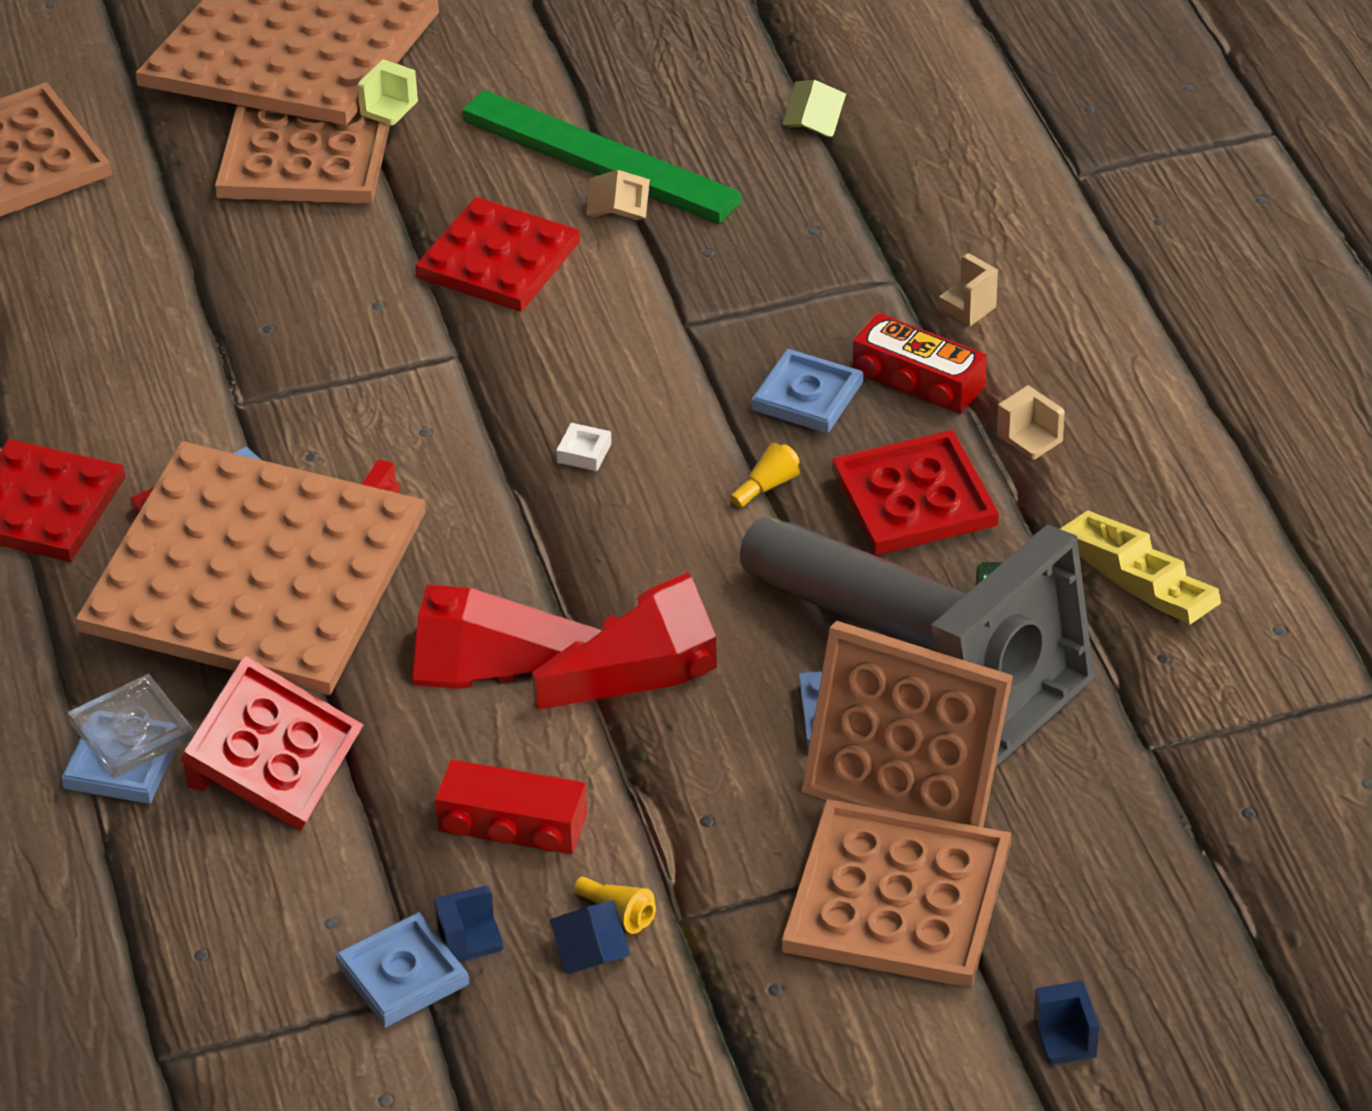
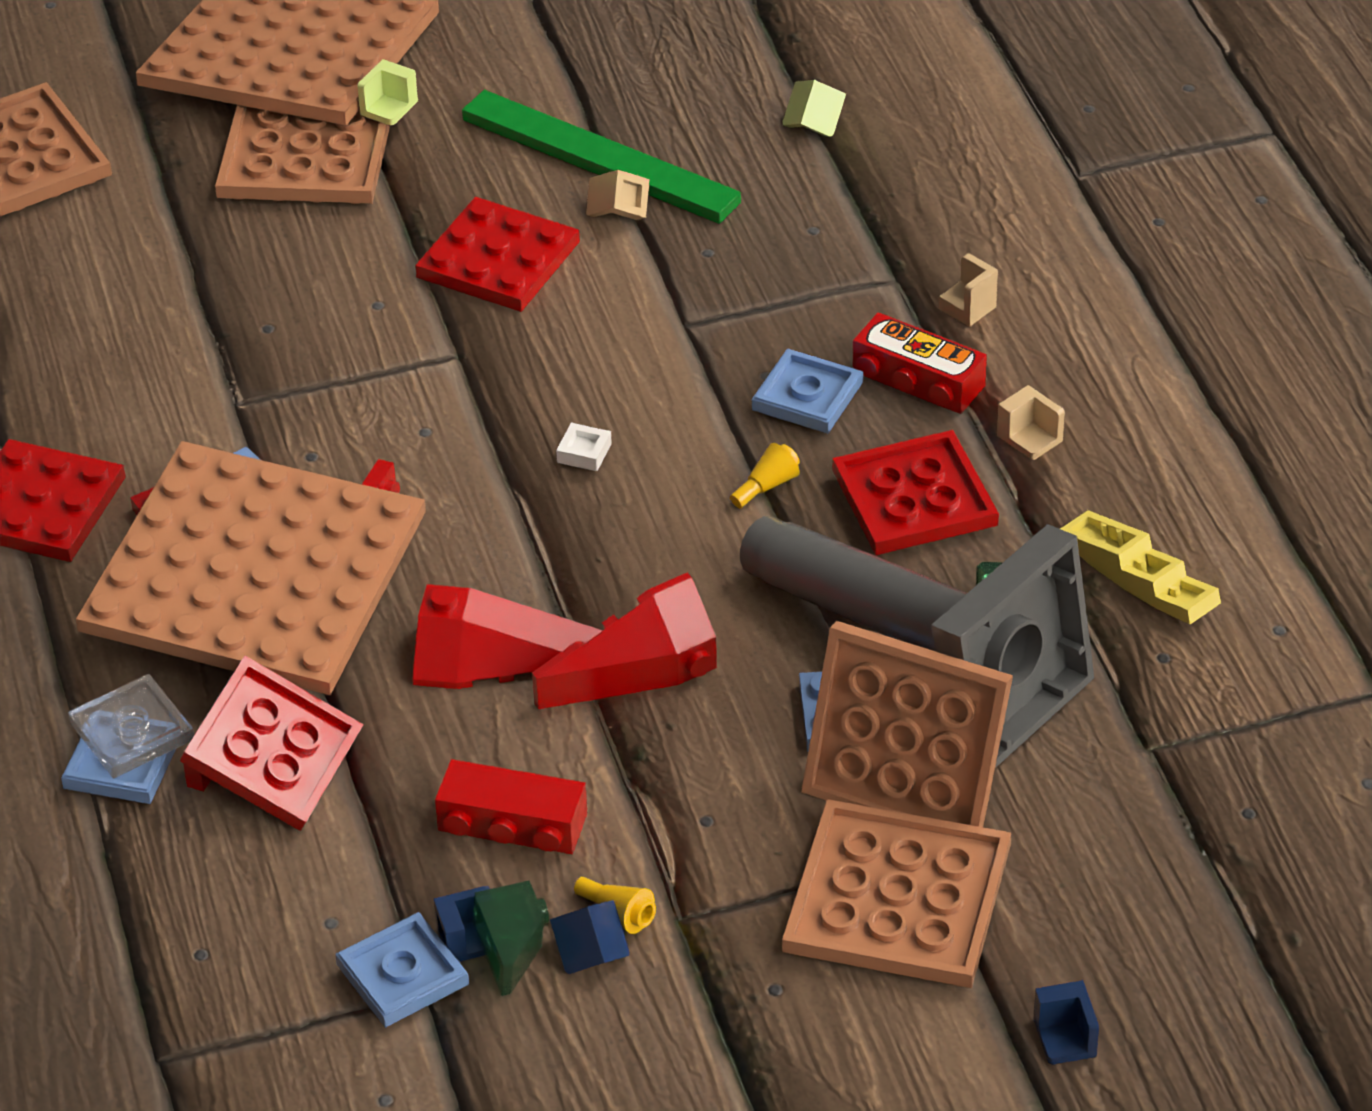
(510, 930): none -> clear green slope

